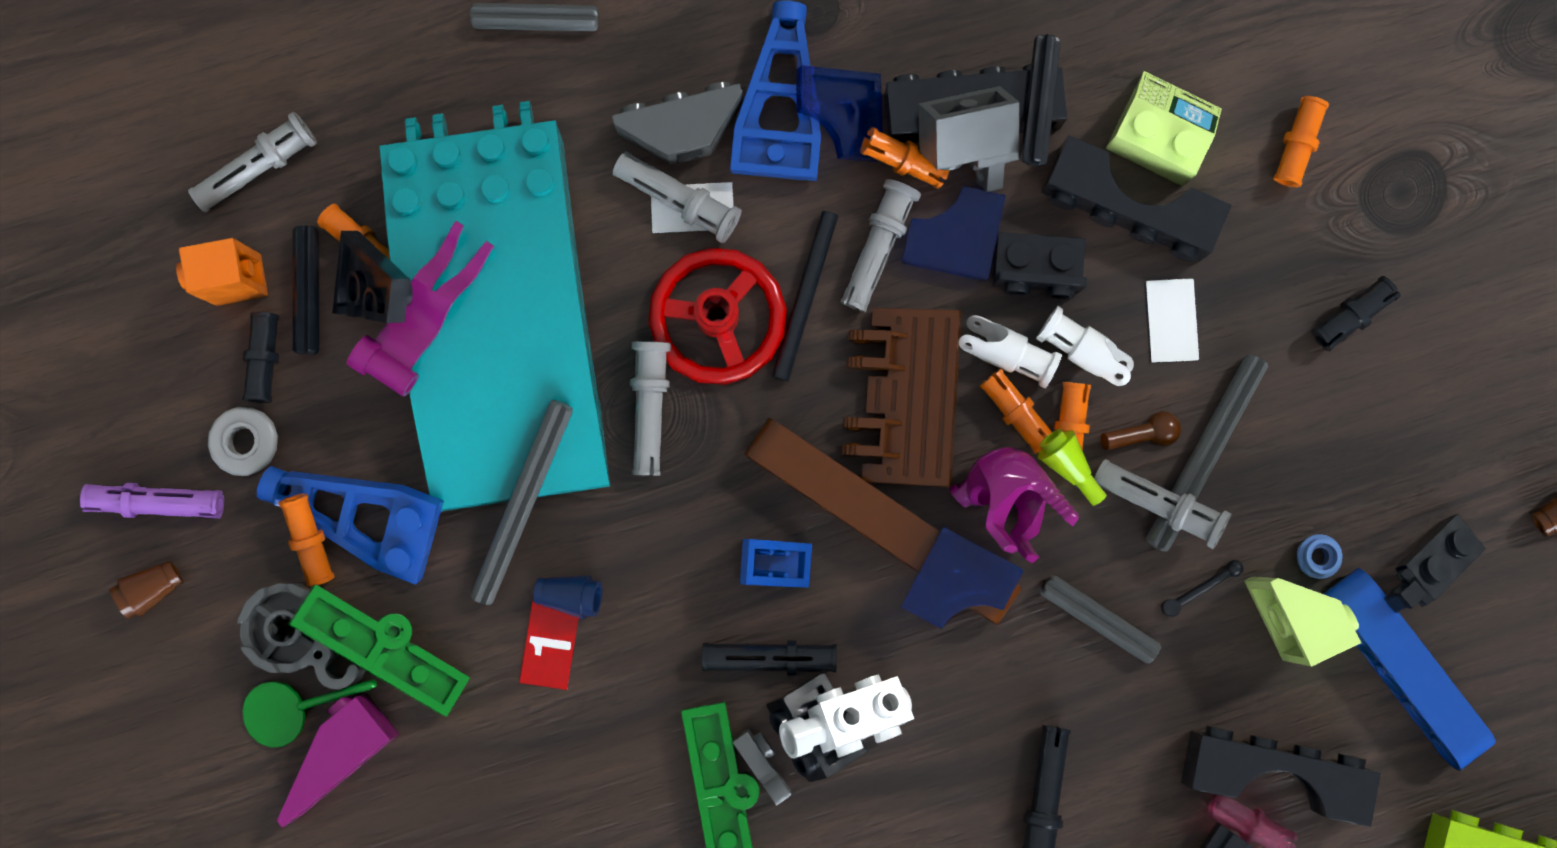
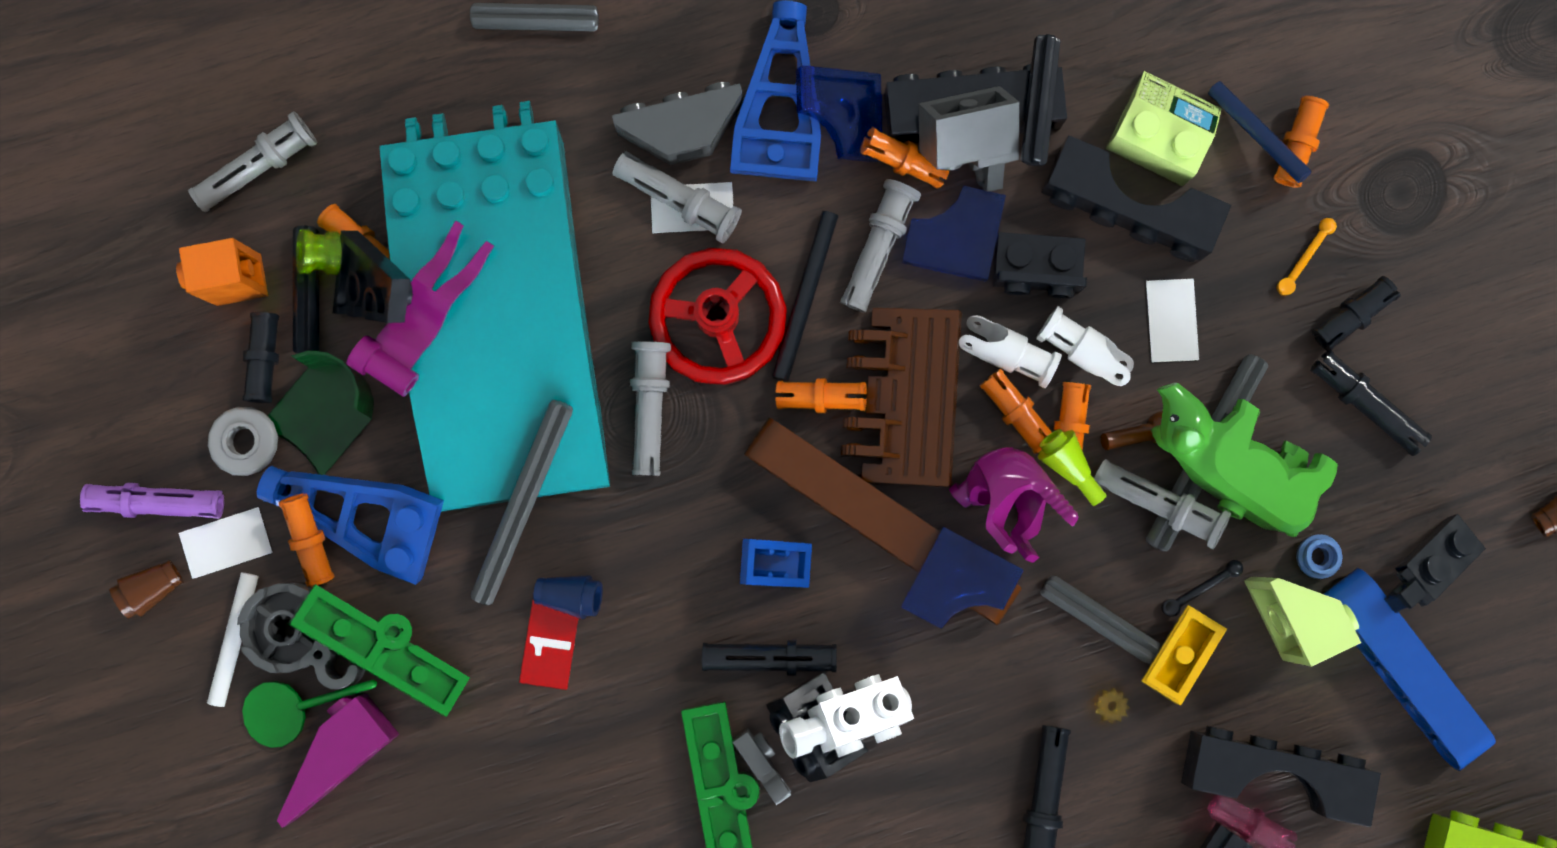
(225, 543): none -> white sticker
(231, 642): none -> white bar
(318, 252): none -> clear neon green wheel
(323, 409): none -> dark green piece
(821, 395): none -> orange pin
(1120, 705): none -> clear yellow piece
(1183, 655): none -> yellow slope
(1242, 473): none -> bright green animal
(1260, 132): none -> dark blue bar
(1287, 285): none -> light orange hinge
(1356, 390): none -> black pin

